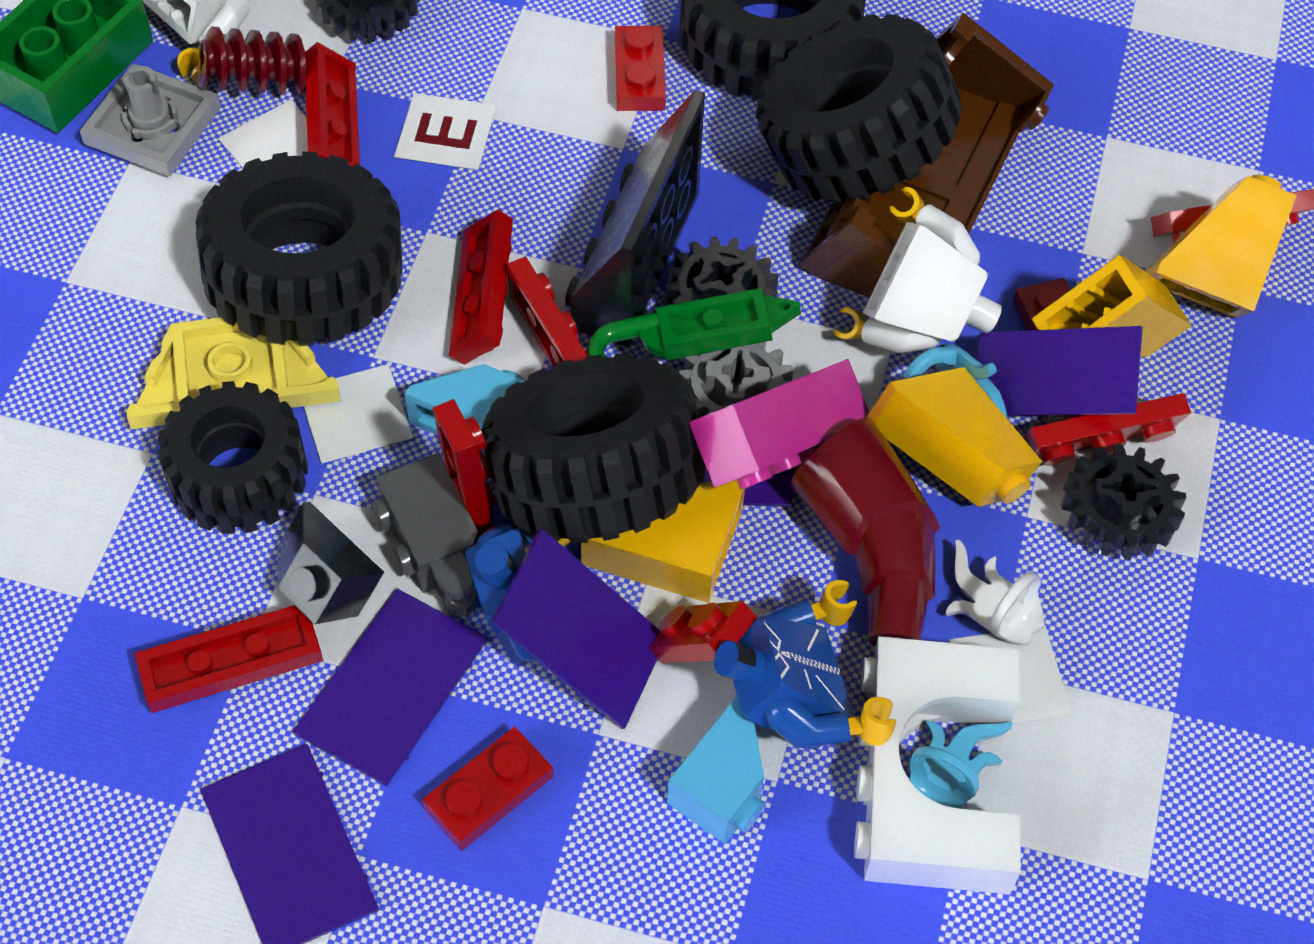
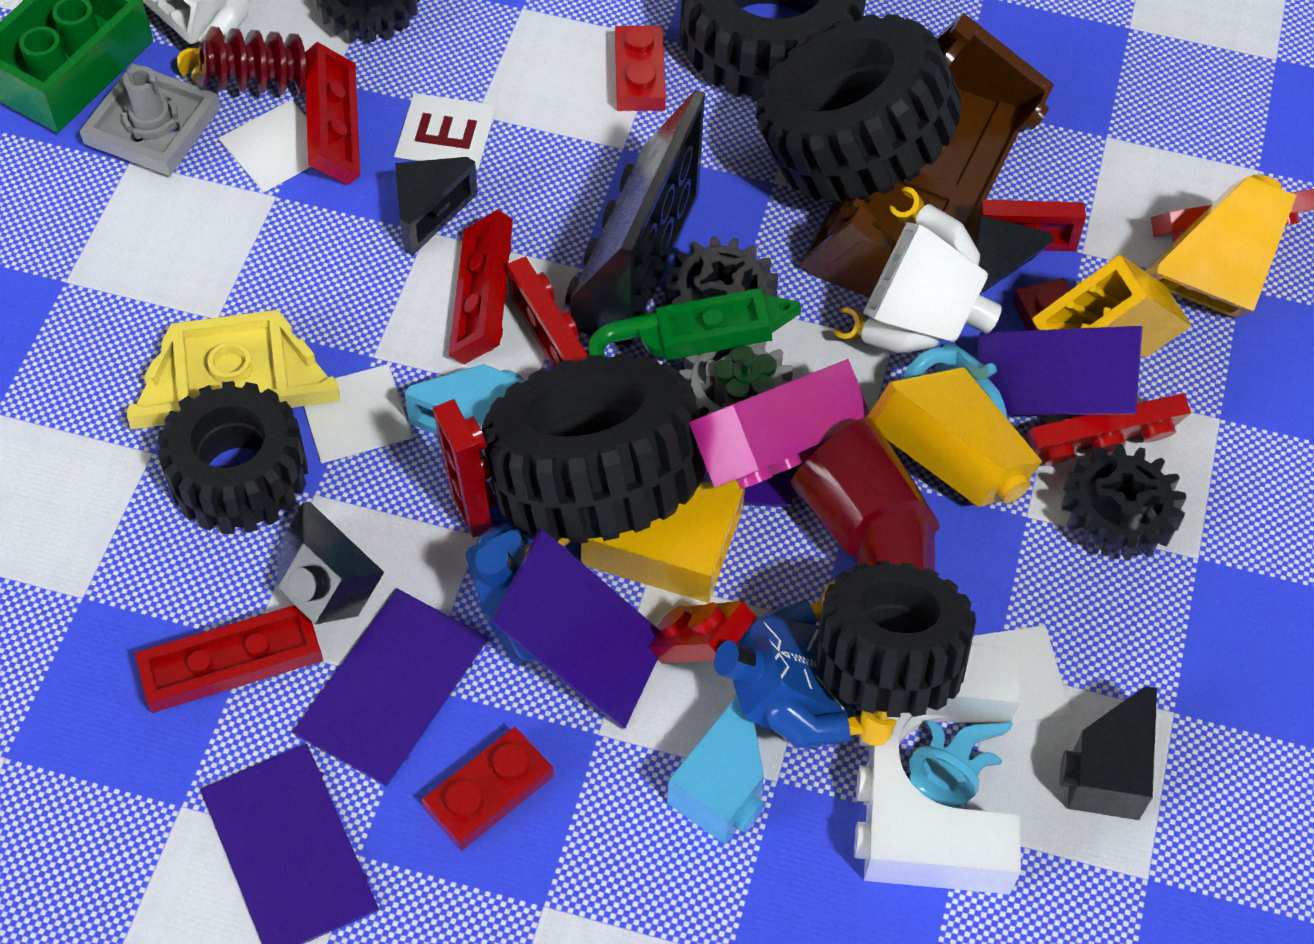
(308, 292): black tyre -> none
(430, 529): dark grey hinge -> none
(431, 196): none -> black slope
(746, 373): none -> dark green plant
(894, 638): none -> black tyre
(1000, 606): white piece -> none
(1005, 246): none -> black slope
(1059, 218): none -> red plate
(1114, 760): none -> black slope

